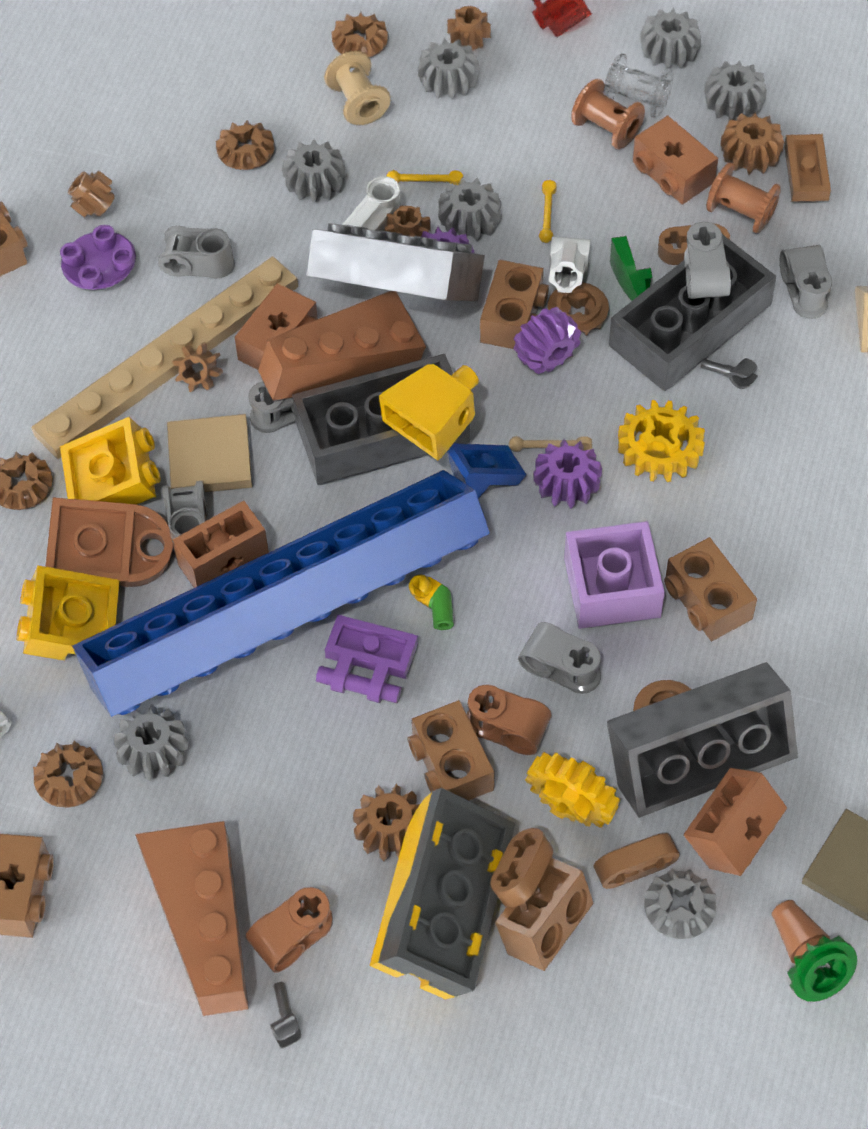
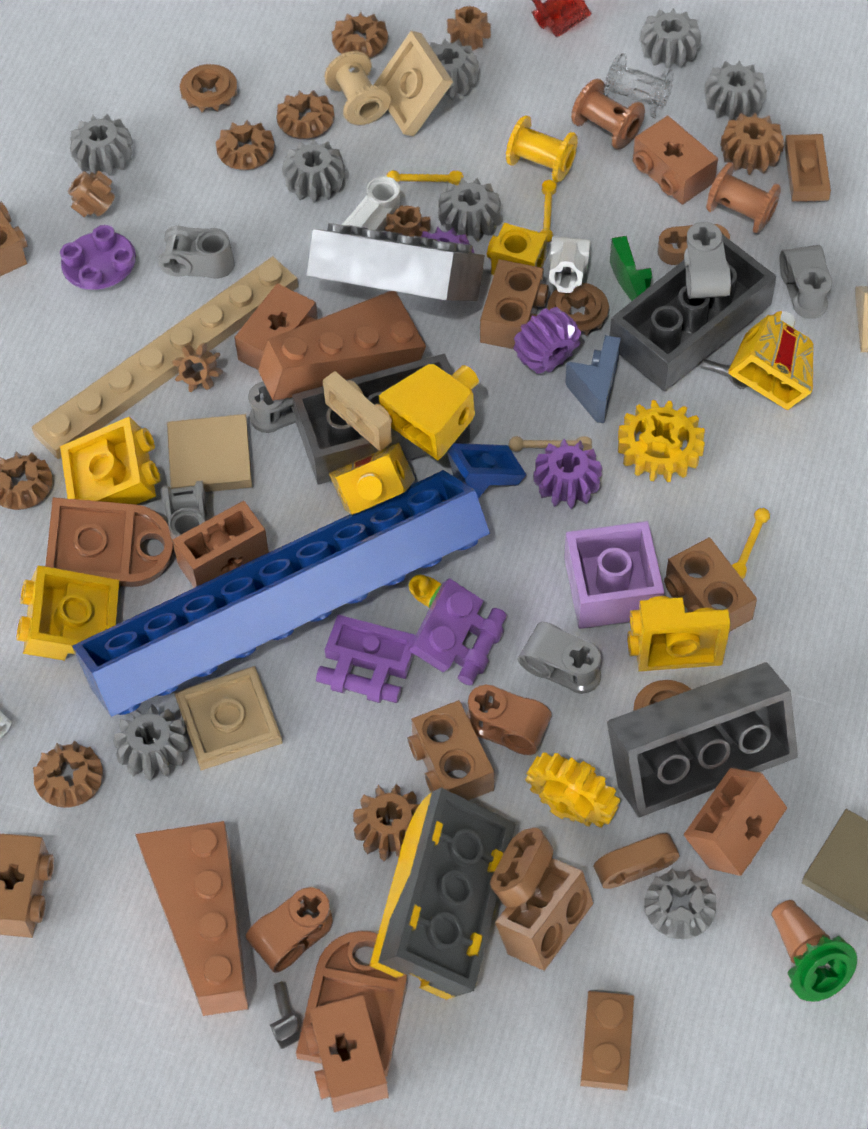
(101, 145): none -> light grey gear
(208, 76): none -> medium nougat gear
(228, 718): none -> tan tile
(313, 123): none -> medium nougat gear
(342, 978): none -> nougat tile
(352, 406): none -> tan plate
(354, 1080): none -> nougat brick
(372, 479): none -> yellow torso
(414, 83): none -> tan plate
(446, 627): none -> medium lavender plate
(517, 246): none -> yellow brick
(541, 148): none -> yellow hose
(594, 382): none -> sand blue slope
(607, 1040): none -> medium nougat plate
(675, 639): none -> yellow plate
(761, 516): none -> yellow hinge
(776, 360): none -> yellow torso

